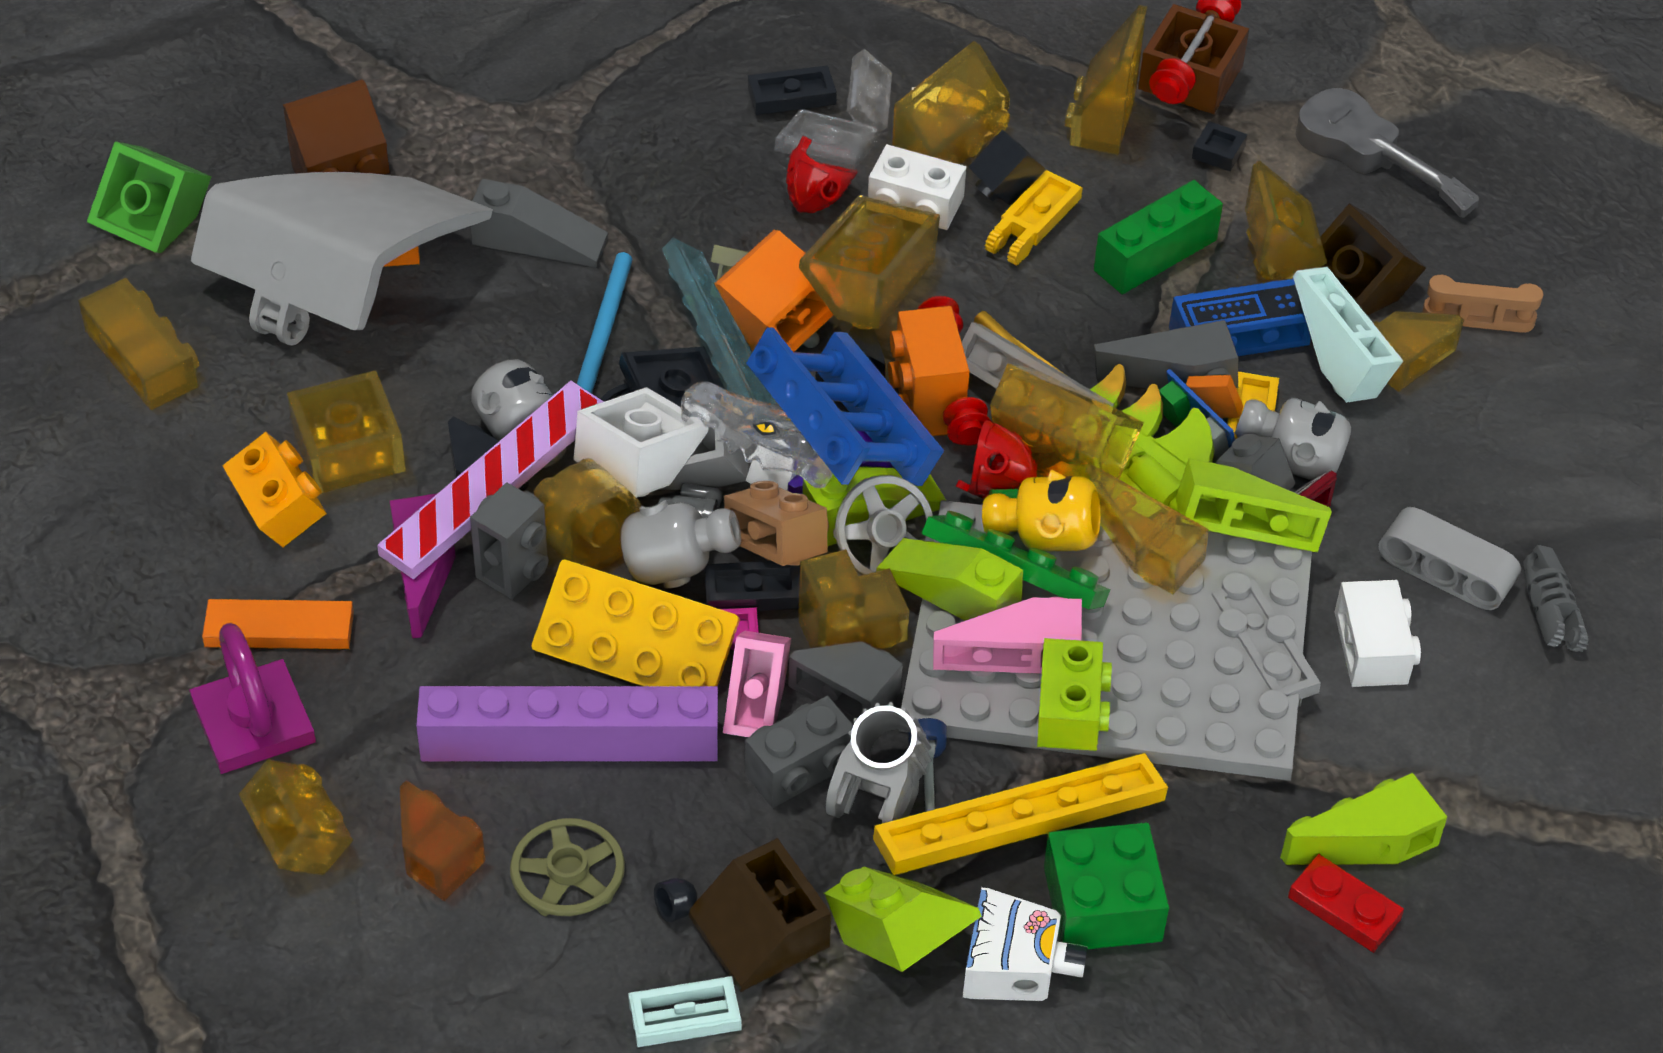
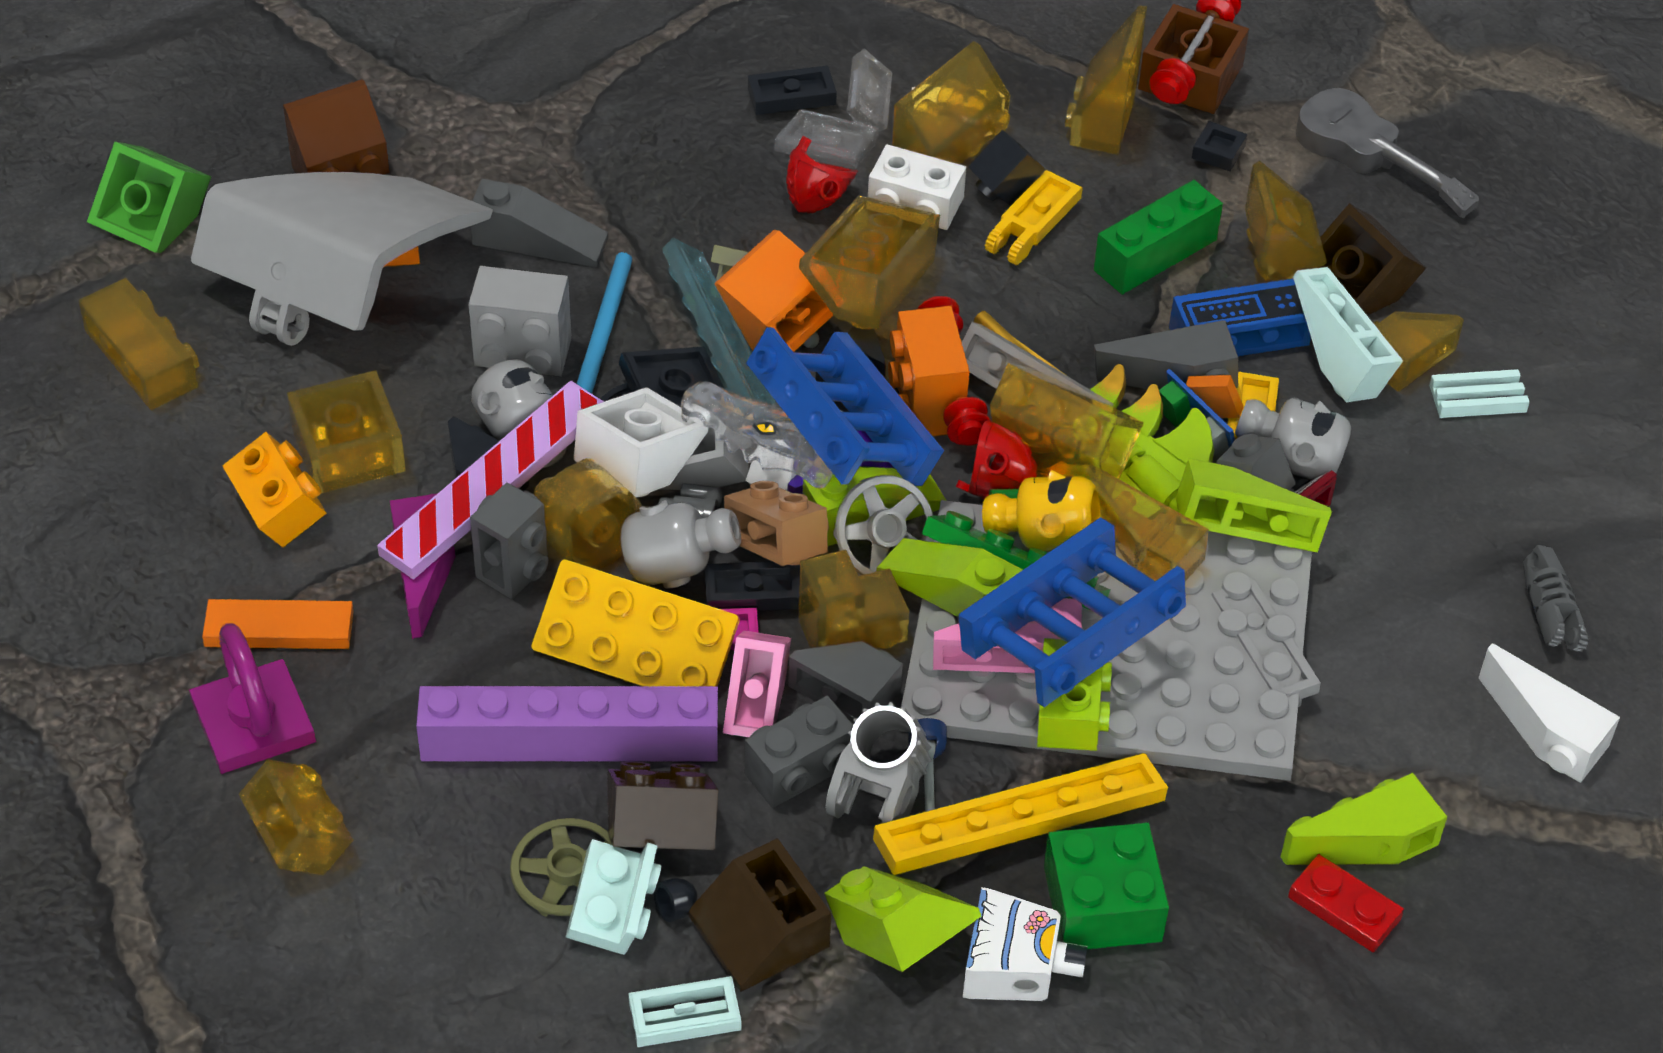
(437, 843): clear orange slope -> none
(520, 318): none -> light grey brick
(612, 896): none -> light aqua bracket
(661, 807): none -> dark brown slope
(1065, 574): none -> blue fence
(1376, 633): white brick -> none
(1449, 558): light grey beam -> none
(1477, 388): none -> light aqua tile
(1484, 304): medium nougat plate -> none
(1550, 717): none -> white slope

